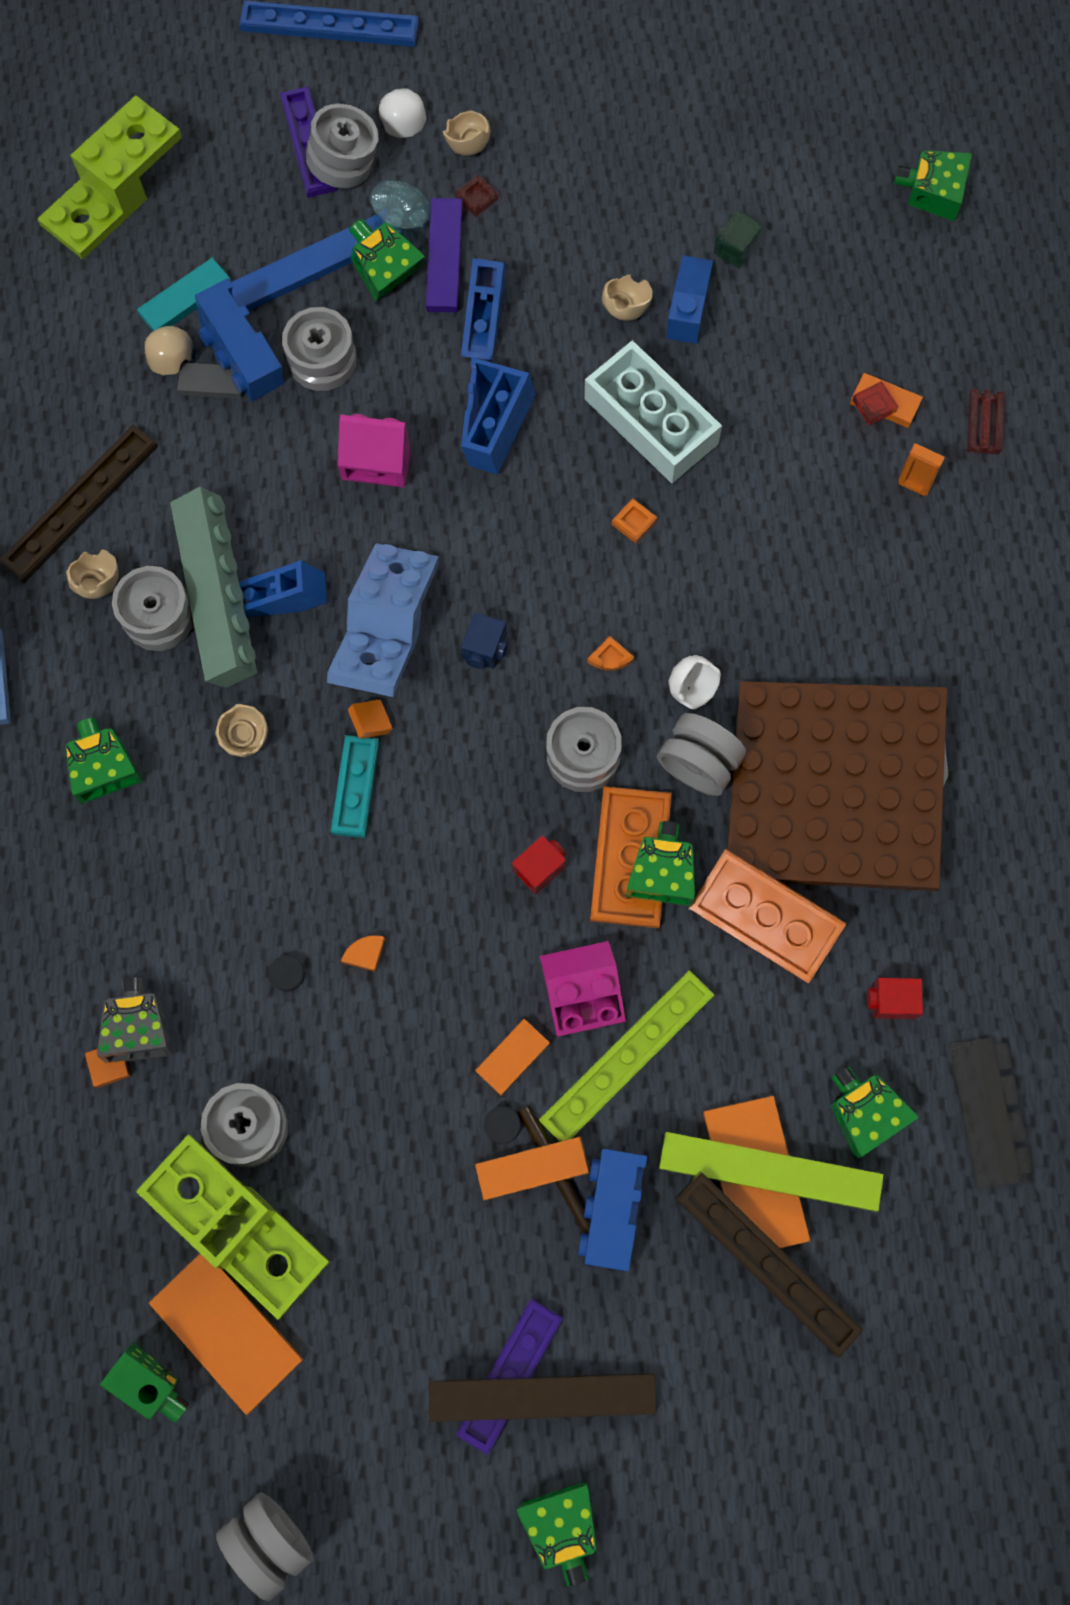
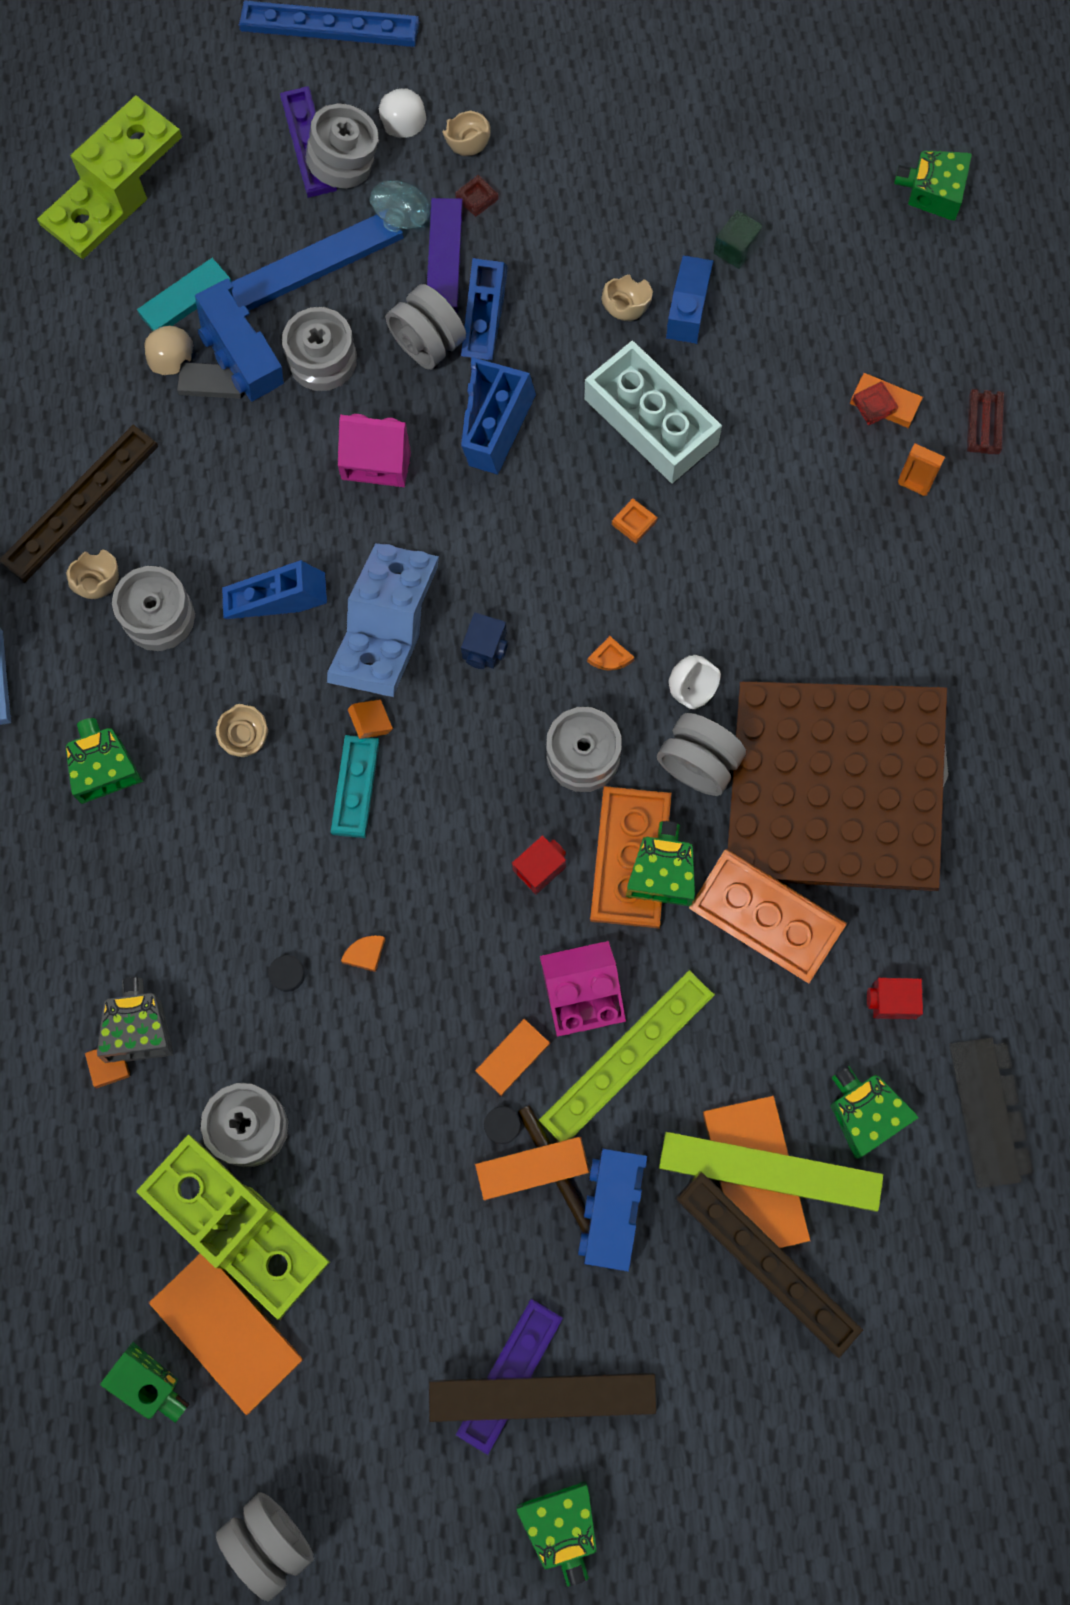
(213, 588): sand green brick -> none
(383, 257): green torso -> none
(426, 326): none -> light grey wheel

